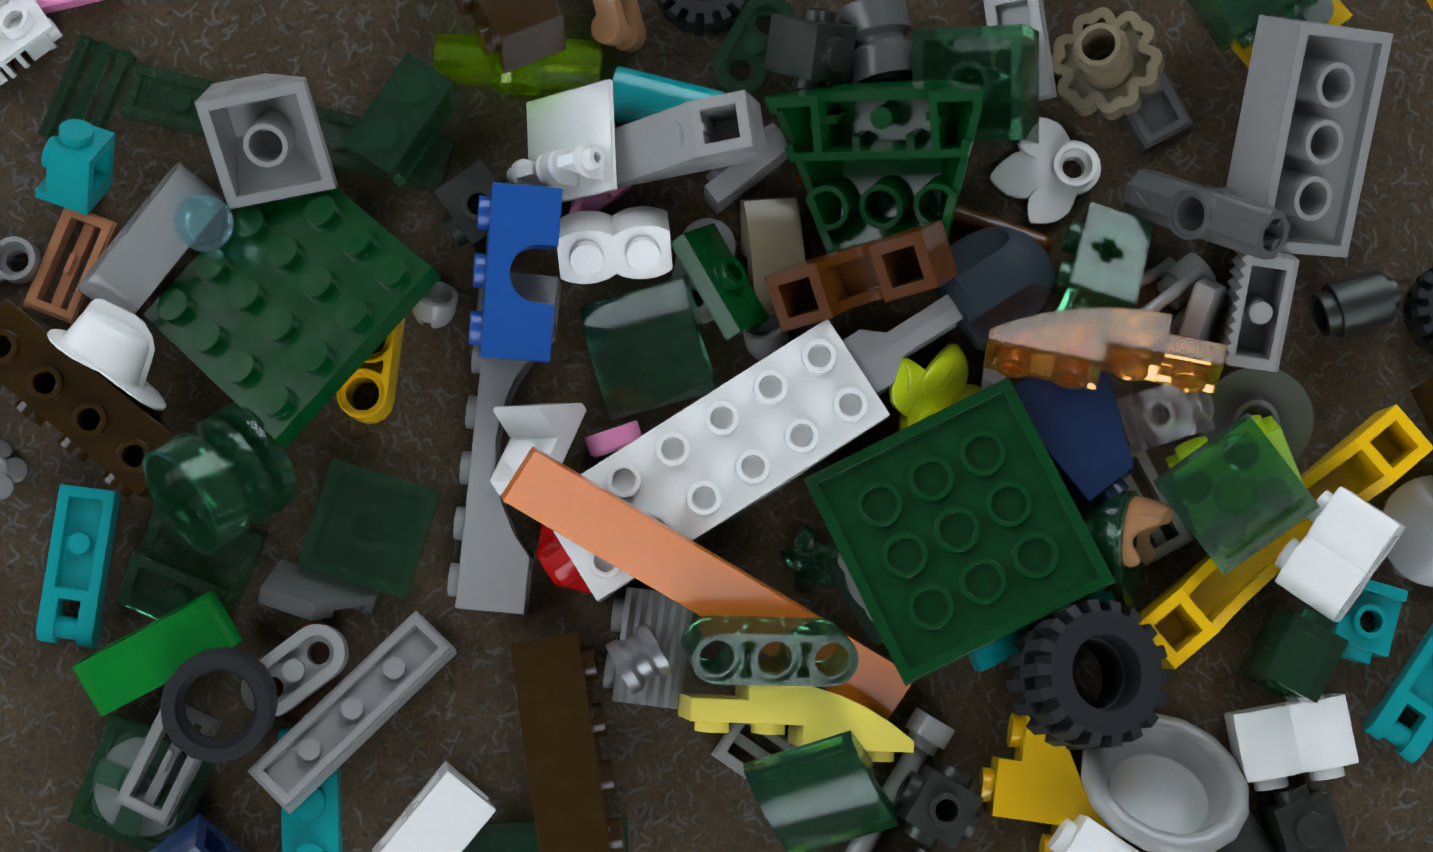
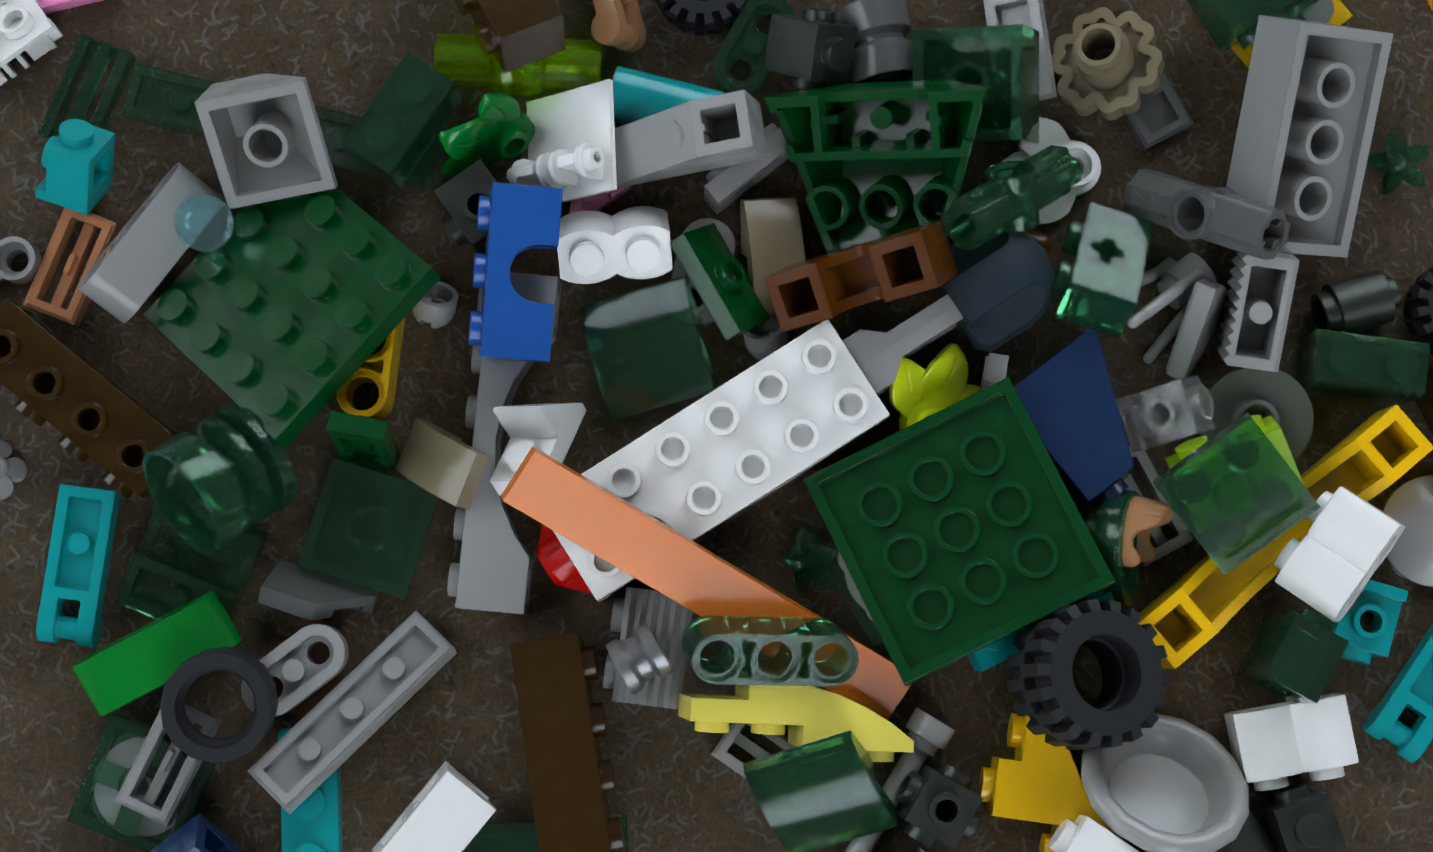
(113, 345): white piece -> none
(363, 441): none -> dark green plate
(442, 463): none -> dark tan slope
(493, 135): none -> green plate
(612, 439): bright pink tile -> none
(1010, 197): none -> clear green piece
(1082, 342): clear orange slope -> none
(1362, 366): none -> clear green brick
(1400, 162): none -> clear green plant

